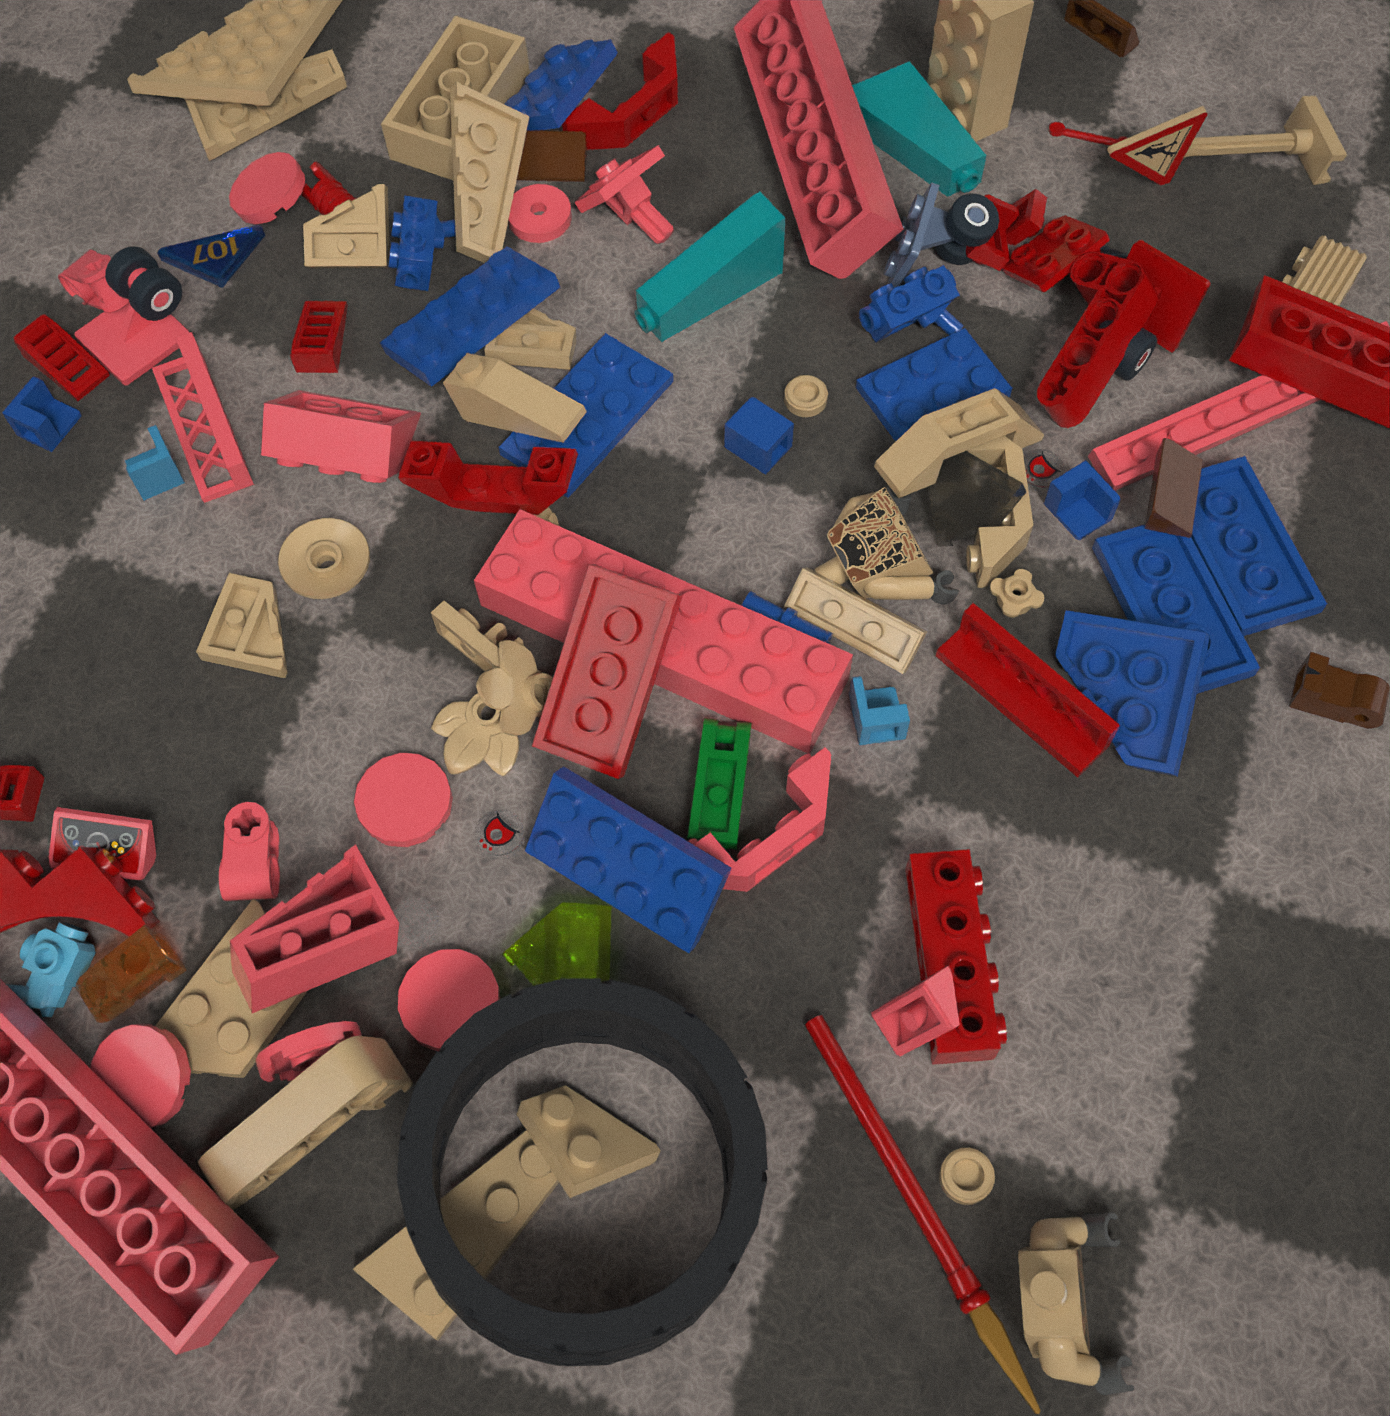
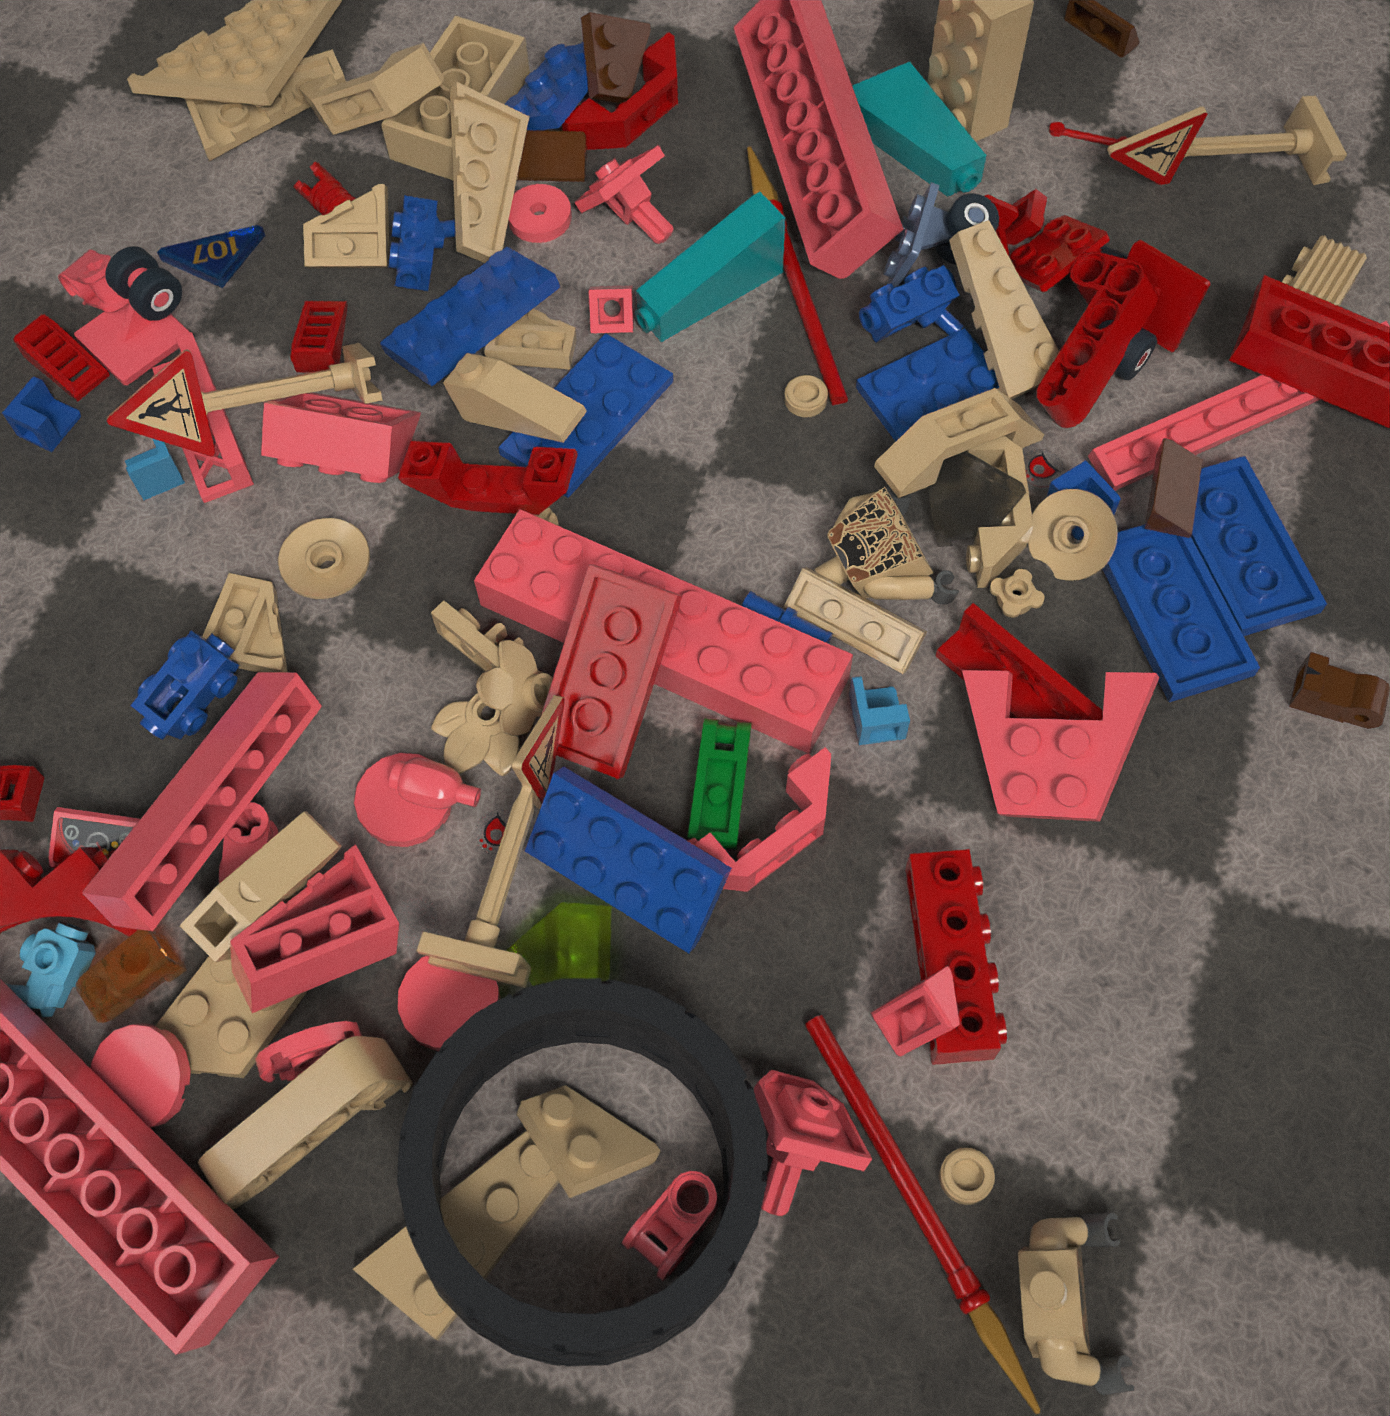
(176, 409): none -> tan piece
(195, 675): none -> blue brick
(202, 802): none -> coral brick
(259, 884): none -> tan slope
(267, 187): coral tile -> none
(375, 96): none -> tan slope
(431, 784): none -> coral plant
(477, 953): none -> tan piece
(602, 321): none -> coral plate
(612, 55): none -> reddish brown wing
(672, 1224): none -> coral piece
(758, 435): blue panel -> none
(800, 291): none -> red piece
(803, 1129): none -> coral piece
(1012, 327): none -> tan wing
(1052, 529): none -> tan dish
(1056, 764): none -> coral wing
(1140, 678): blue plate -> none

